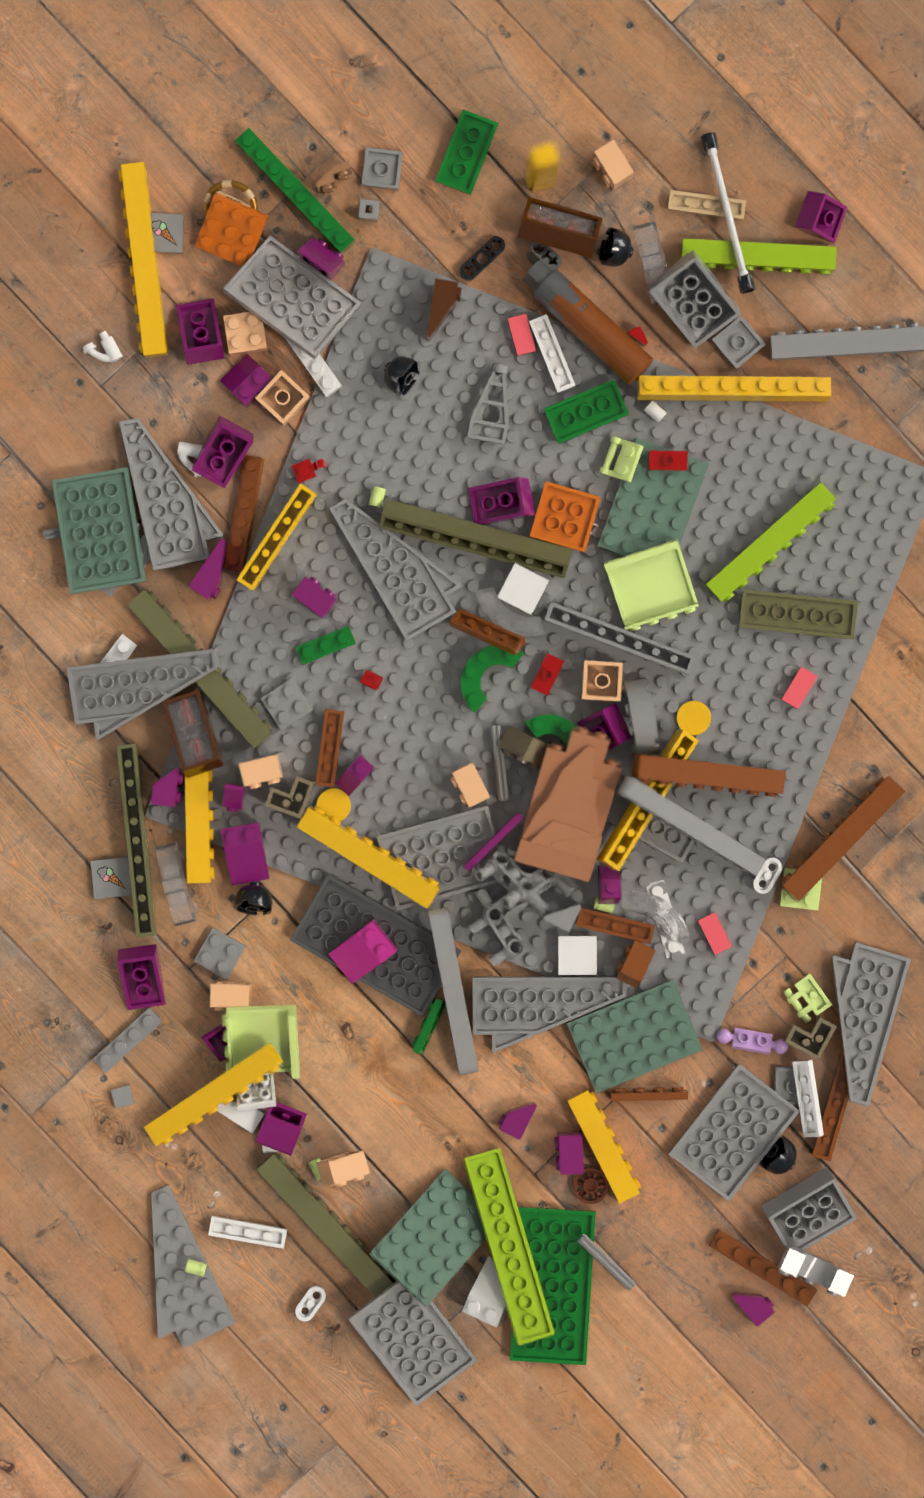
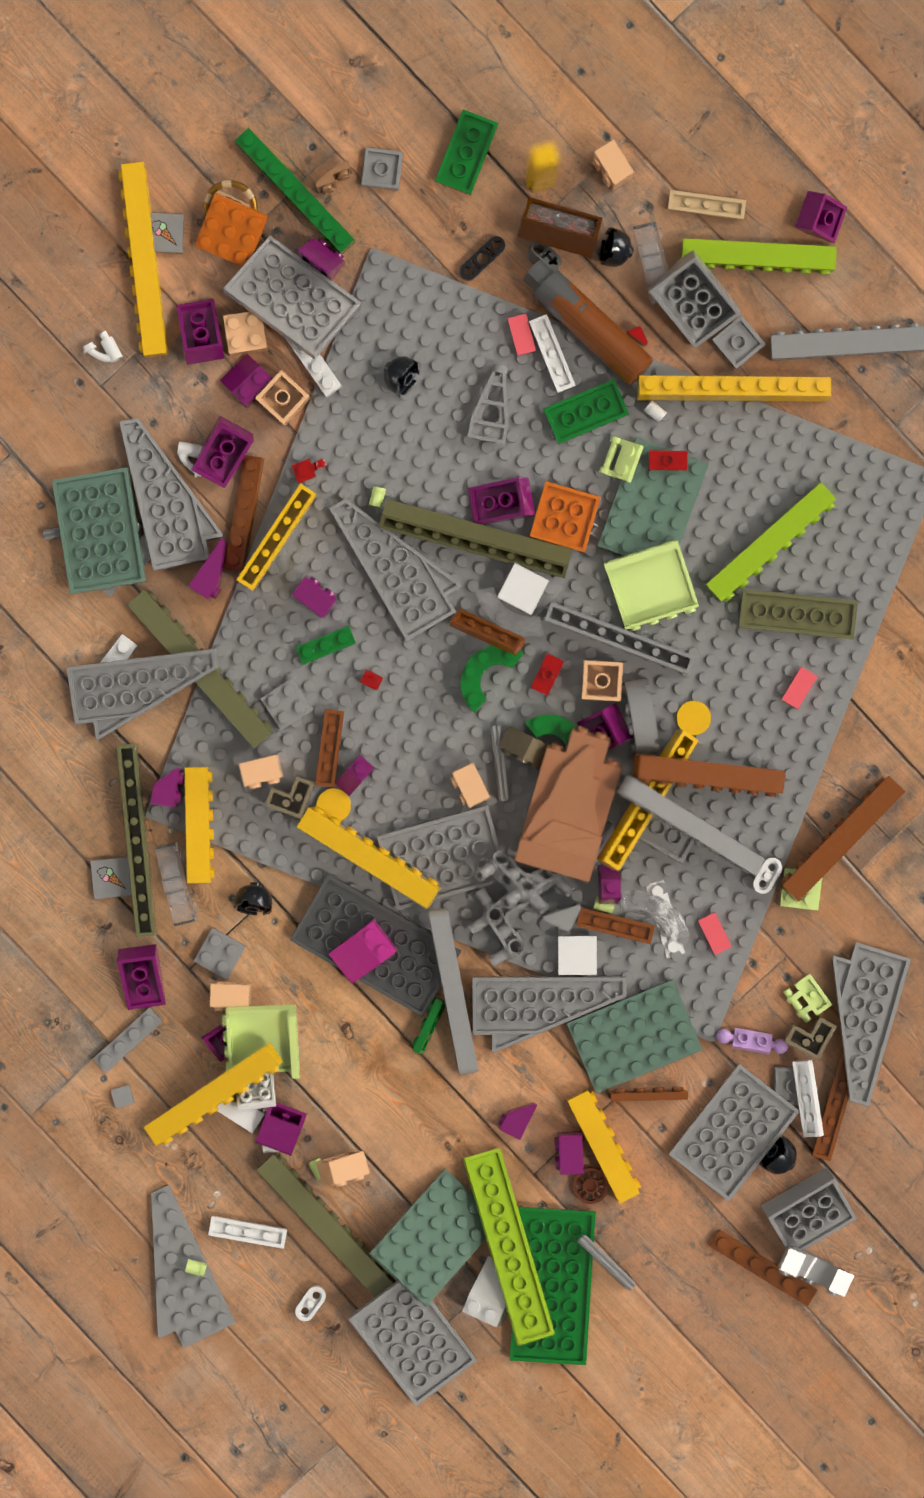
(192, 733): brick -> none
(233, 797): magenta slope -> none
(245, 853): magenta slope -> none
(371, 217): light grey piece -> none
(443, 302): reddish brown slope -> none
(494, 841): magenta tile -> none
(635, 963): dark orange brick -> none
(745, 280): white hose -> none
(754, 1306): magenta slope -> none

